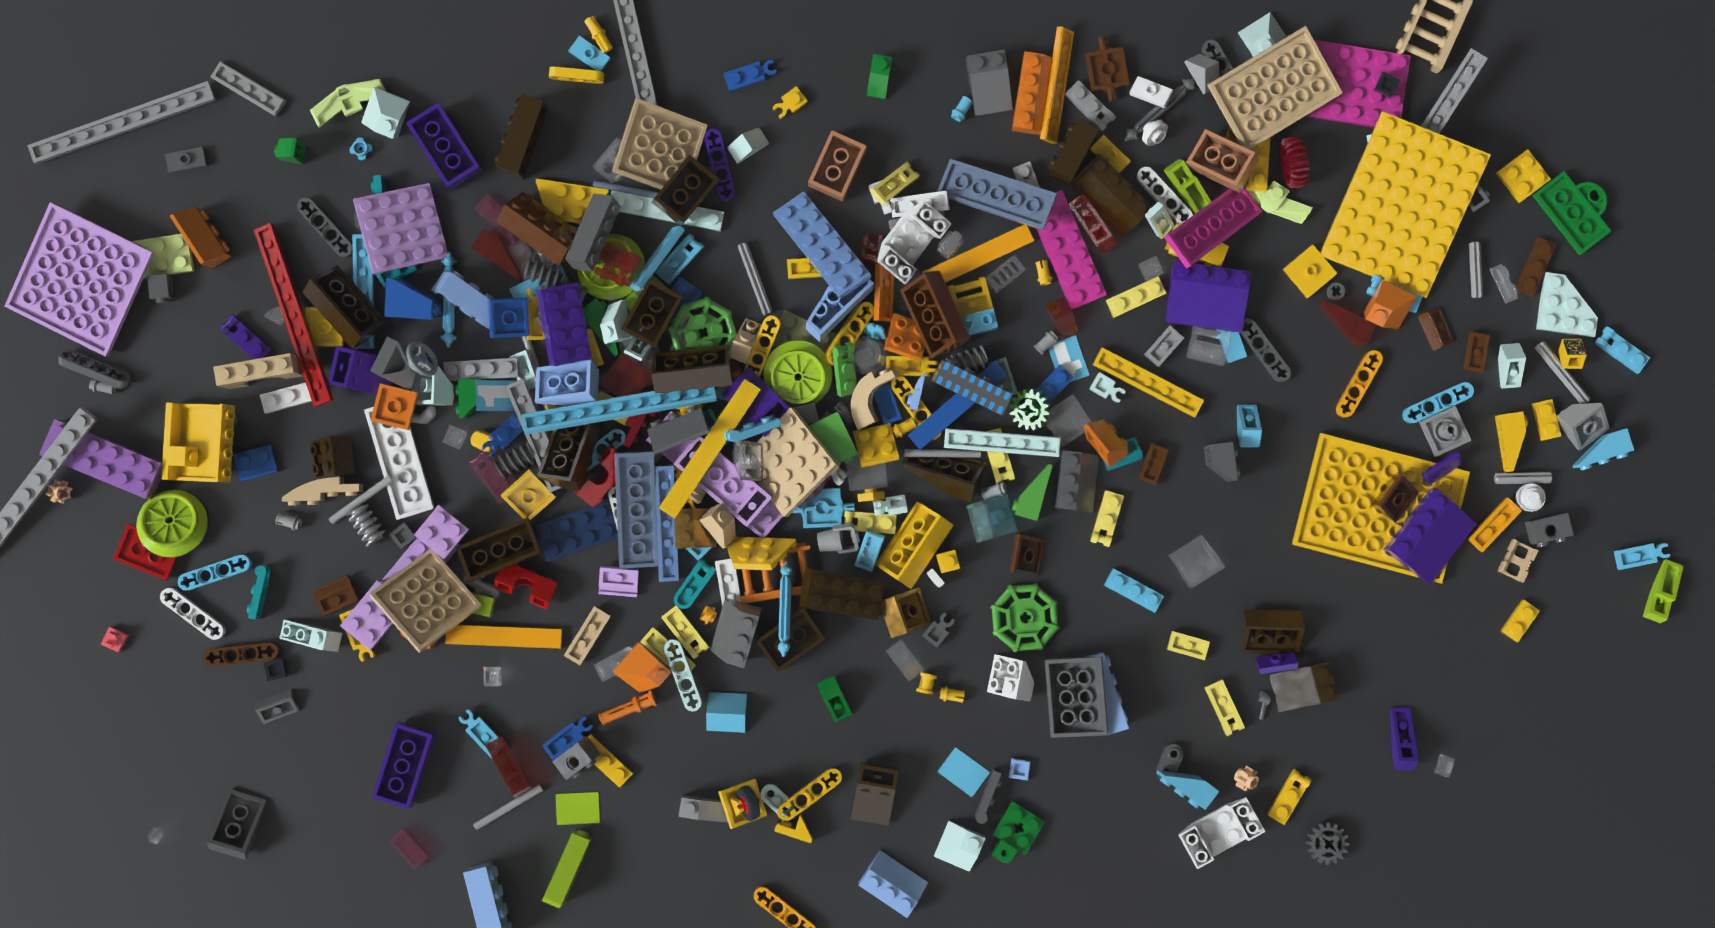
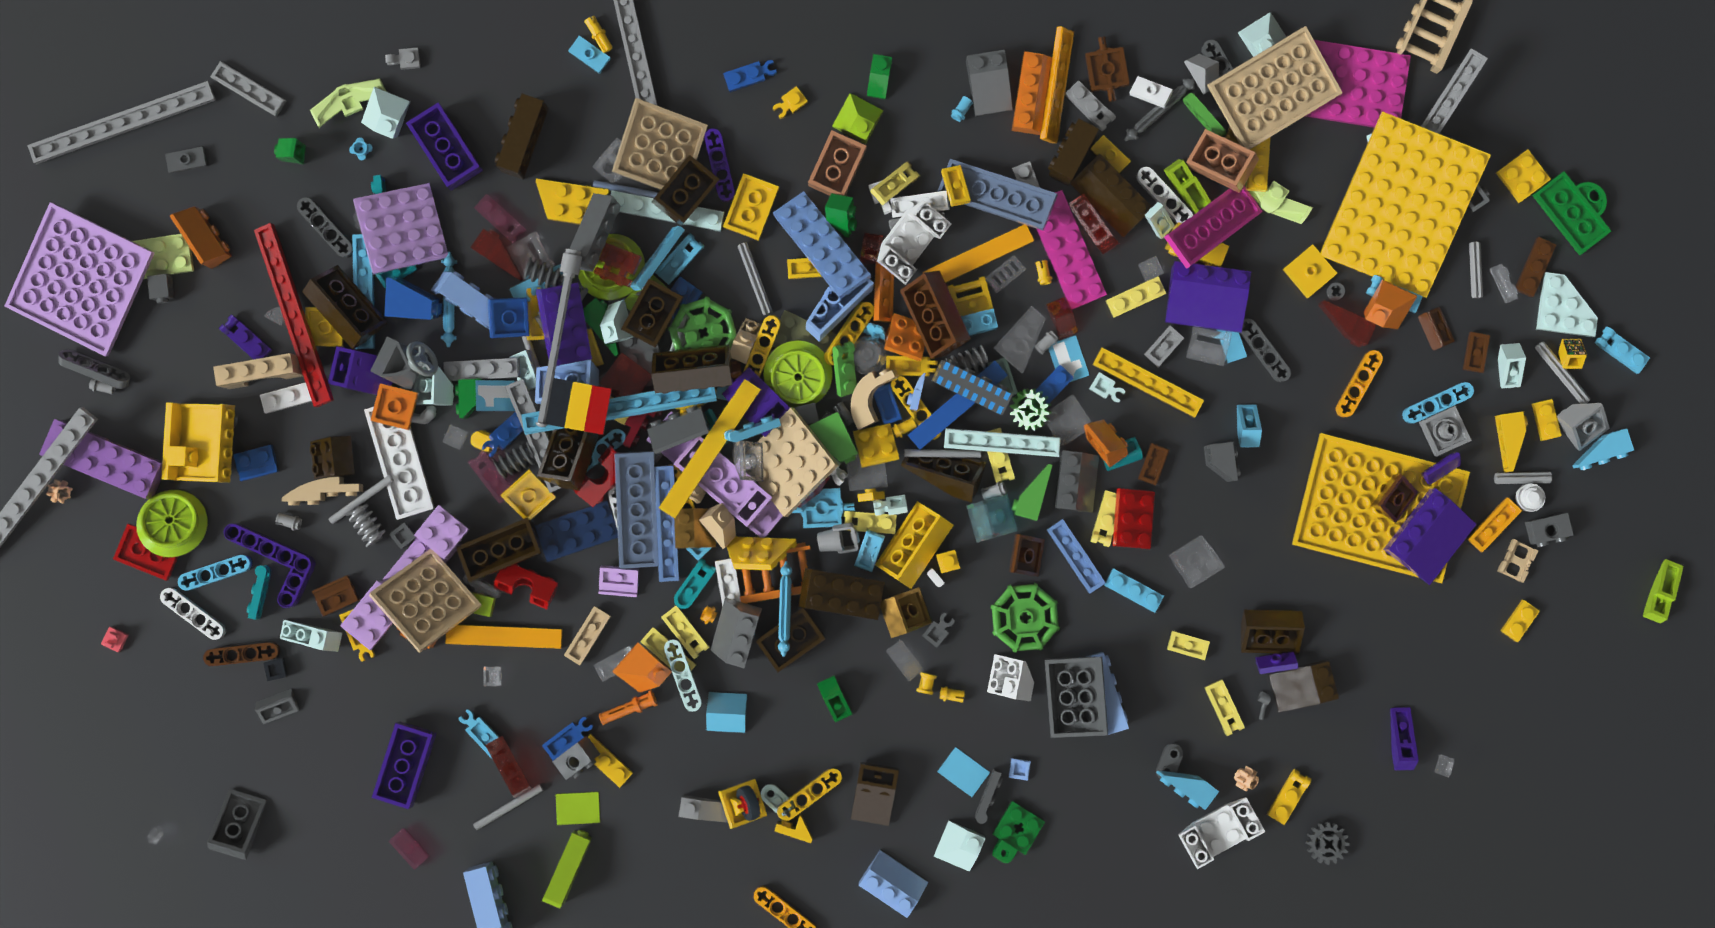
(277, 555): none -> dark purple beam
(407, 58): none -> light grey plate
(538, 227): reddish brown brick -> none
(565, 401): none -> flag
(576, 75): yellow beam -> none
(638, 349): light aqua slope -> none
(747, 144): light aqua slope -> none
(751, 207): none -> yellow plate
(841, 213): none -> green slope
(857, 118): none -> lime slope
(950, 244): clear brick -> none
(955, 185): none -> yellow plate
(1021, 339): none -> clear wing
(1076, 556): none -> medium blue plate
(1133, 518): none -> red plate
(1154, 132): white plate -> none
(1203, 115): none -> bright green beam
(1294, 162): dark red gear -> none
(1386, 85): black plate -> none
(1639, 555): medium azure plate -> none

